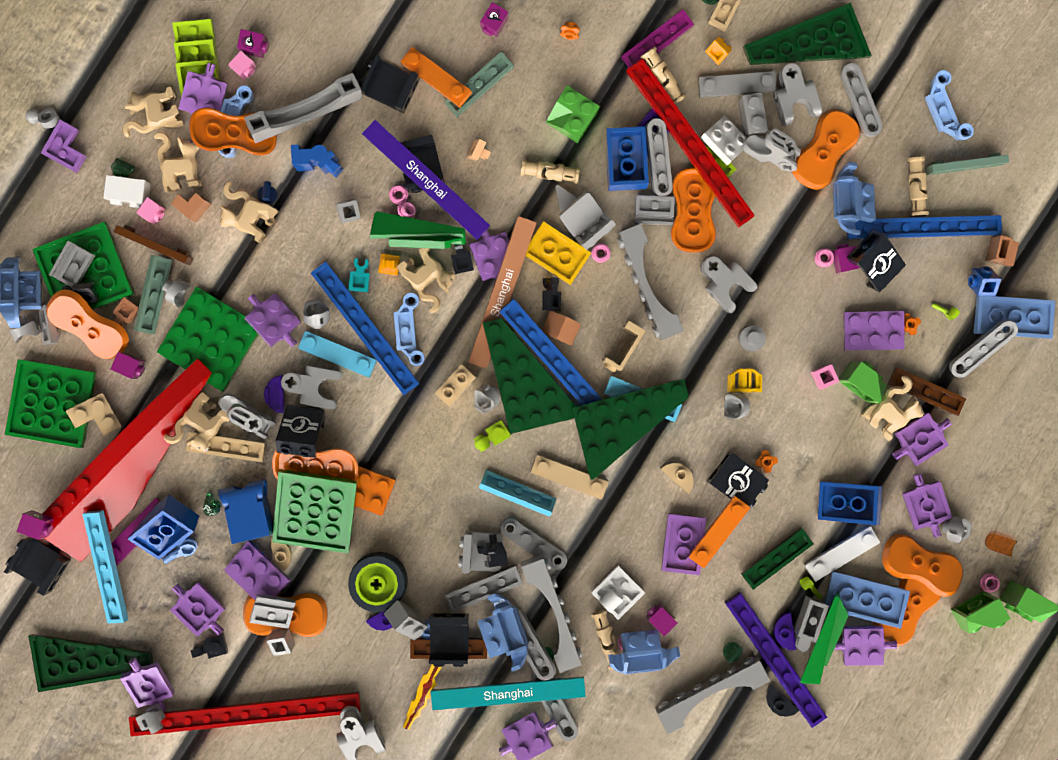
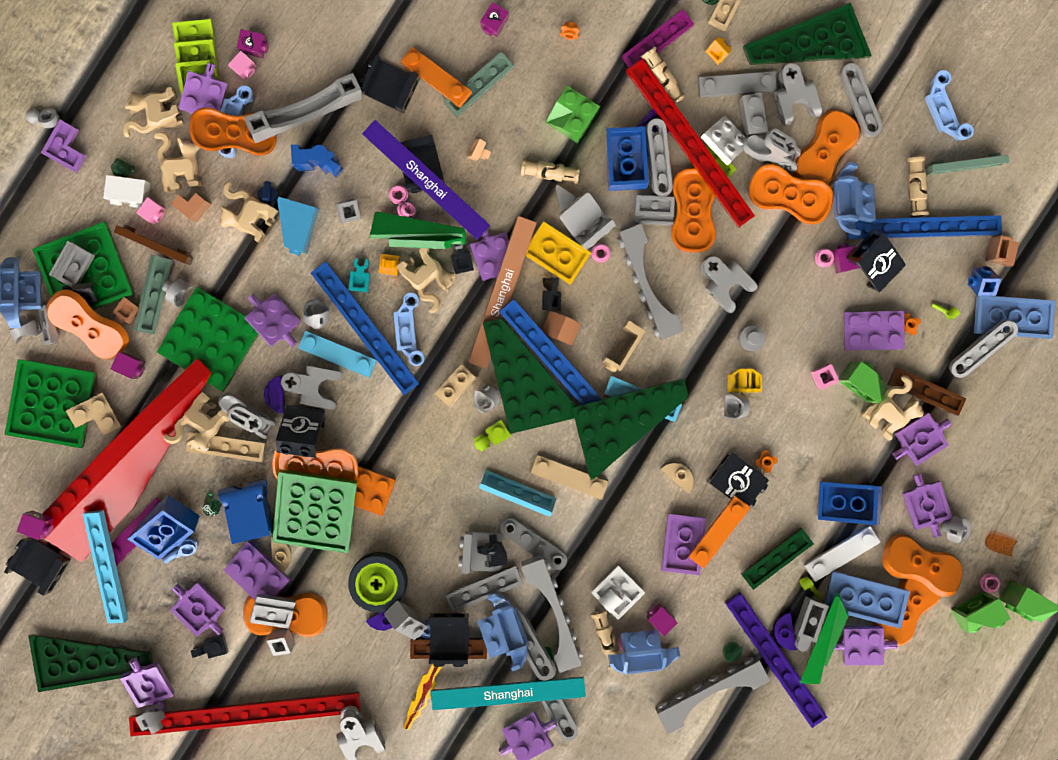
(296, 224): none -> dark azure slope
(779, 703): black plate -> none
(804, 198): none -> orange plate

